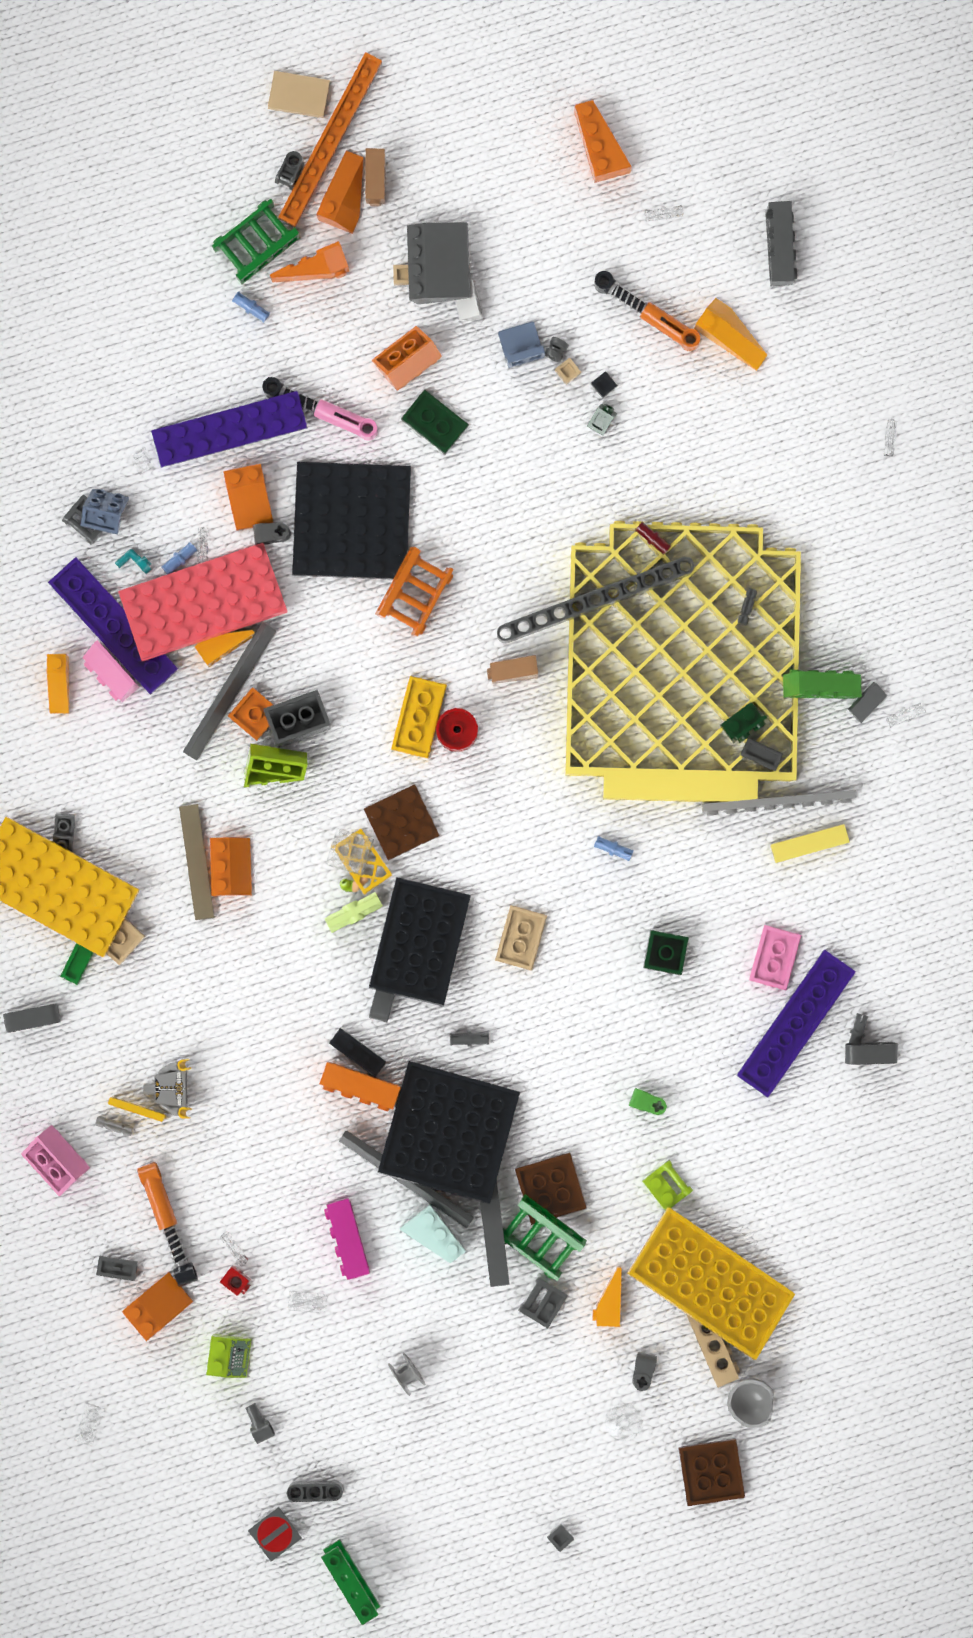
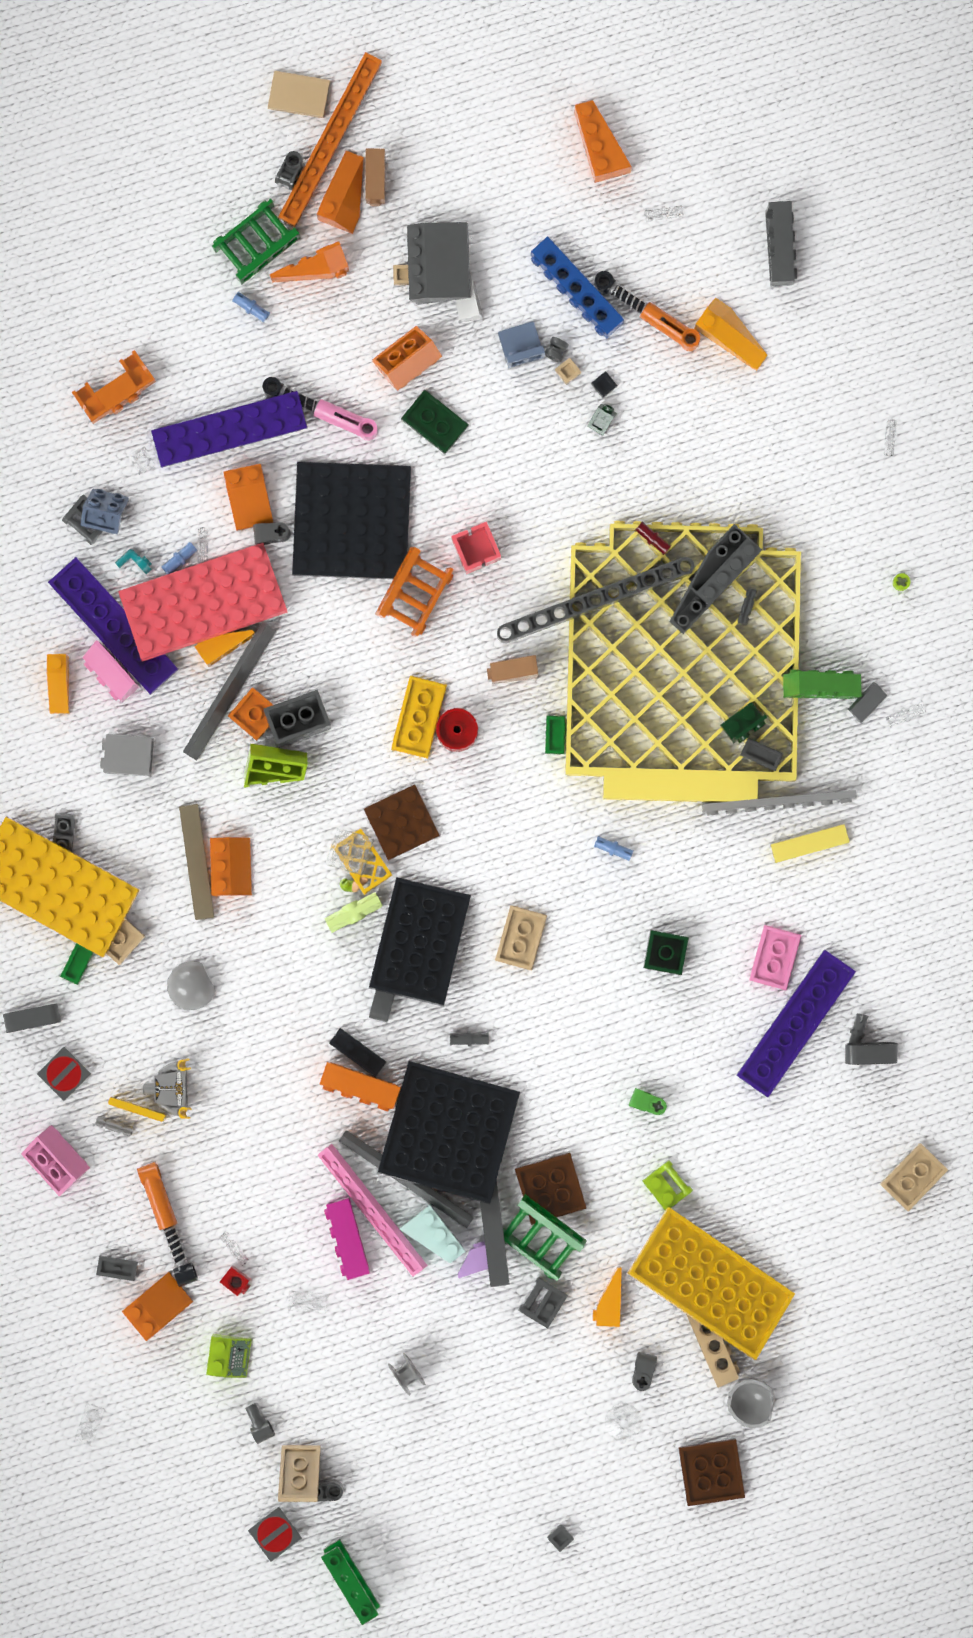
(63, 1073): none -> piece
(116, 393): none -> orange bracket
(127, 755): none -> light grey brick
(190, 986): none -> light grey cylinder
(299, 1473): none -> tan plate
(372, 1210): none -> bright pink plate
(475, 1260): none -> lavender slope
(476, 548): none -> coral piece
(548, 249): none -> blue brick
(555, 735): none -> green tile
(715, 574): none -> dark grey wedge
(900, 587): none -> lime bush
(913, 1177): none -> tan plate

